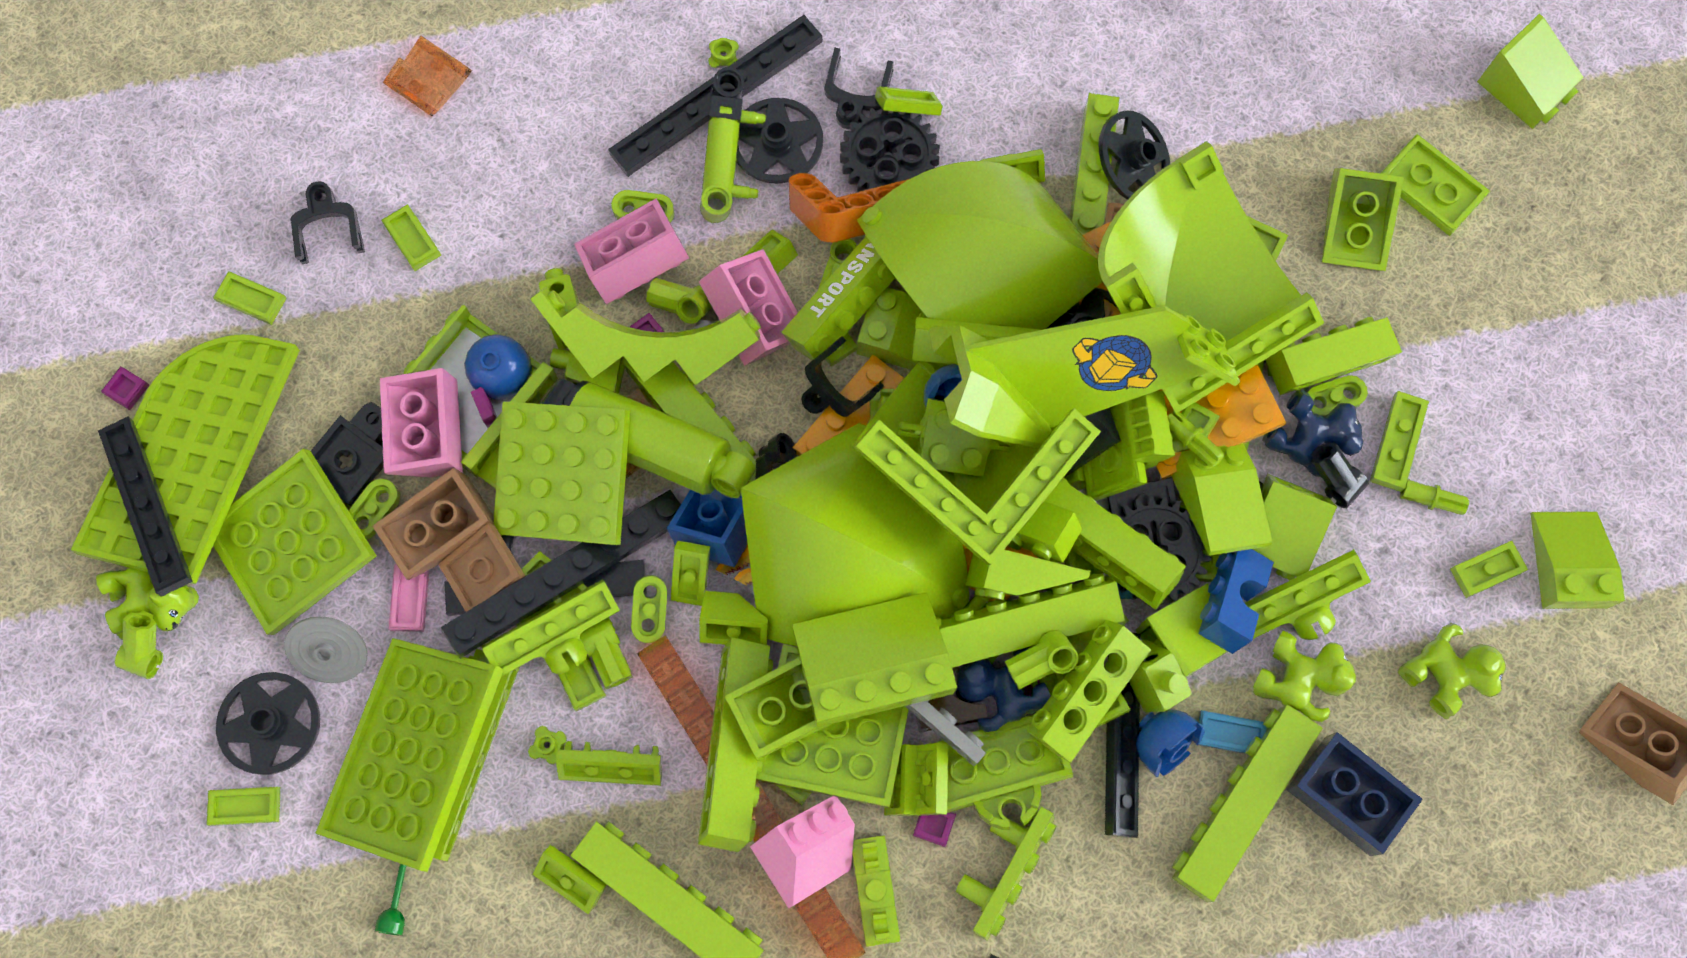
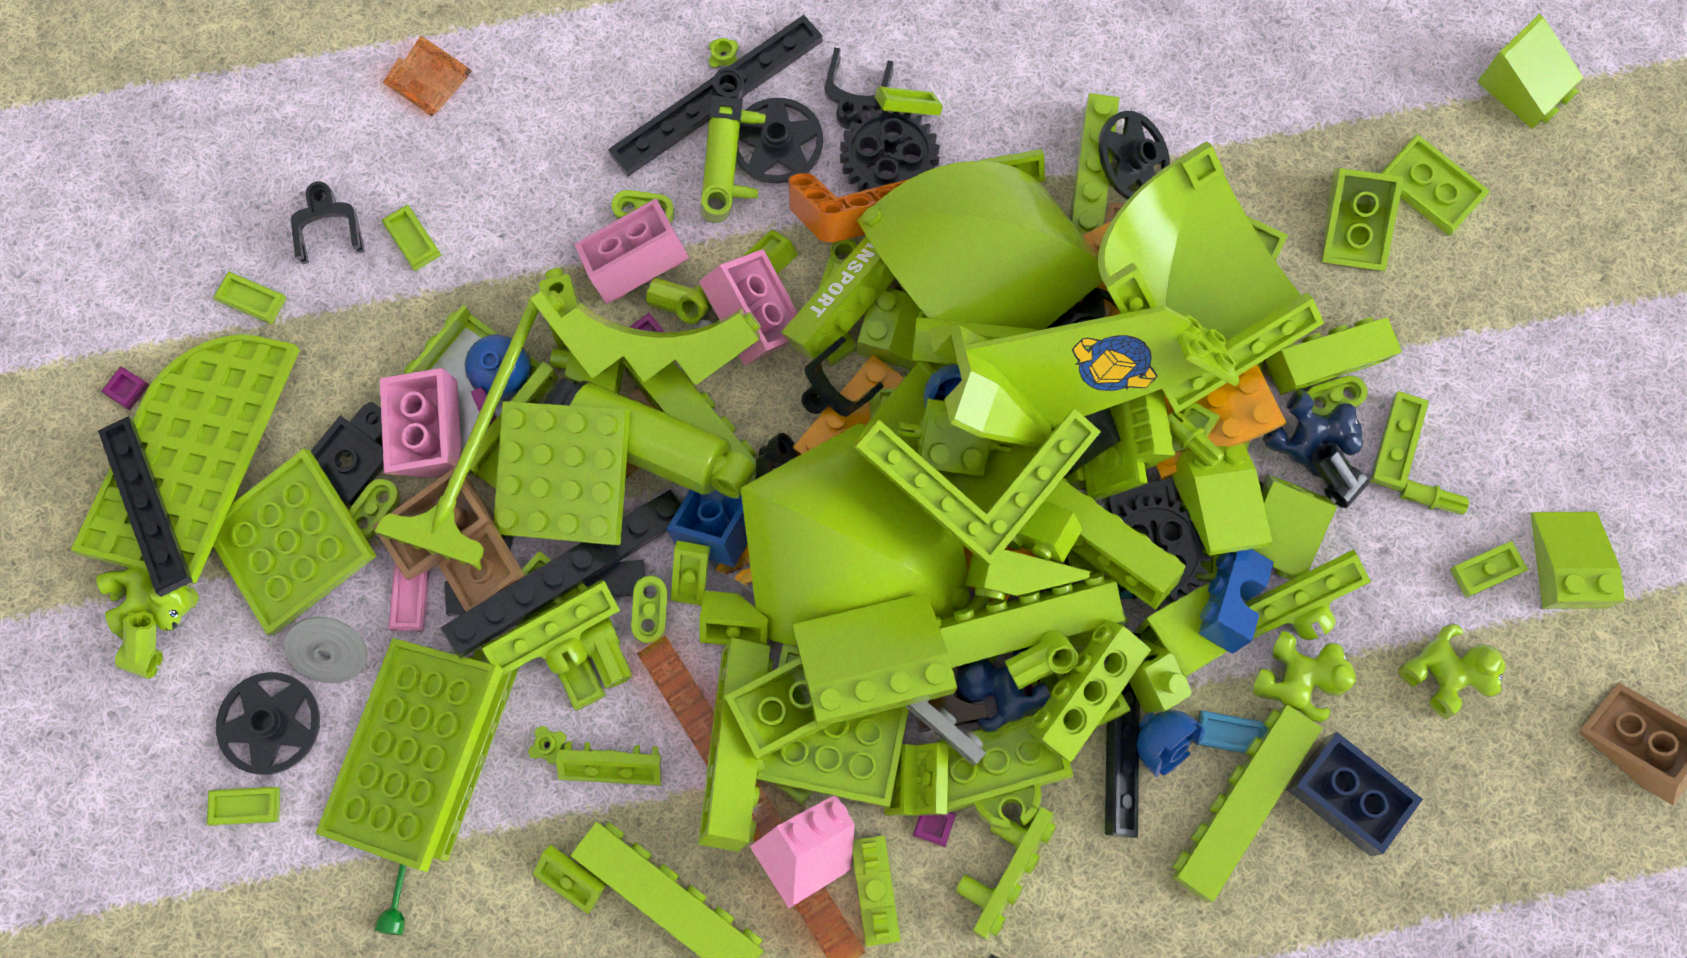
(436, 528): none -> lime piece

